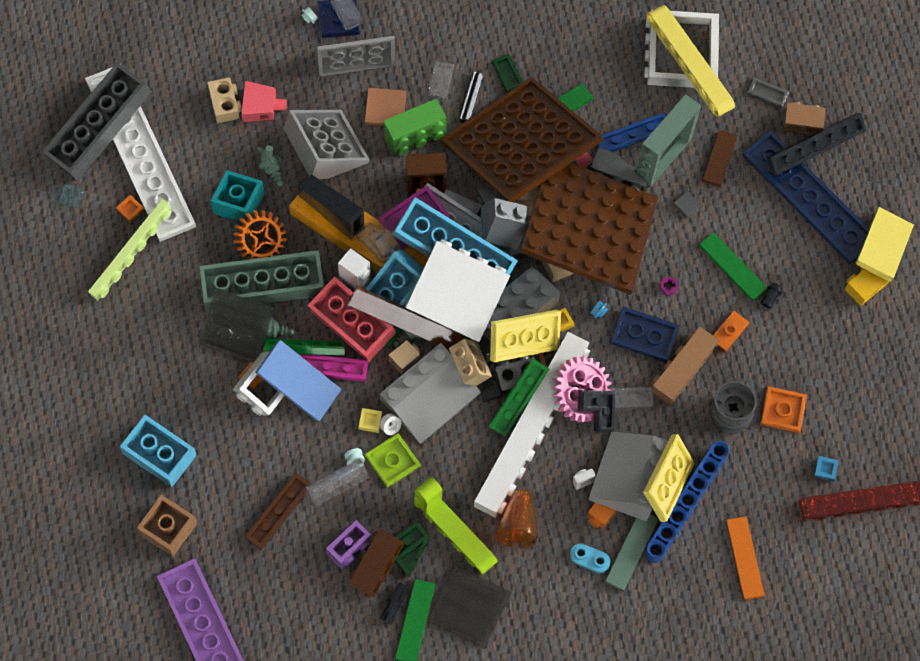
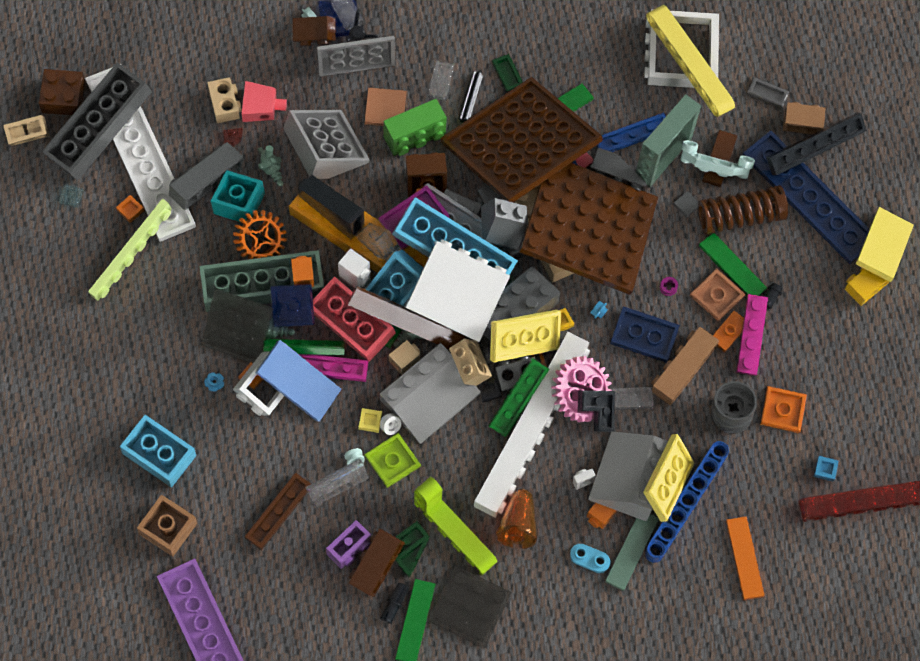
(26, 130): none -> tan brick
(61, 91): none -> reddish brown brick
(204, 176): none -> dark grey brick
(214, 386): none -> dark azure plate
(233, 136): none -> clear red tile
(292, 305): none -> clear blue plate
(302, 270): none -> orange brick
(314, 30): none -> reddish brown brick
(357, 32): none -> black plant
(708, 163): none -> light aqua plate
(717, 294): none -> nougat tile
(752, 335): none -> dark pink plate
(779, 201): none -> reddish brown piece

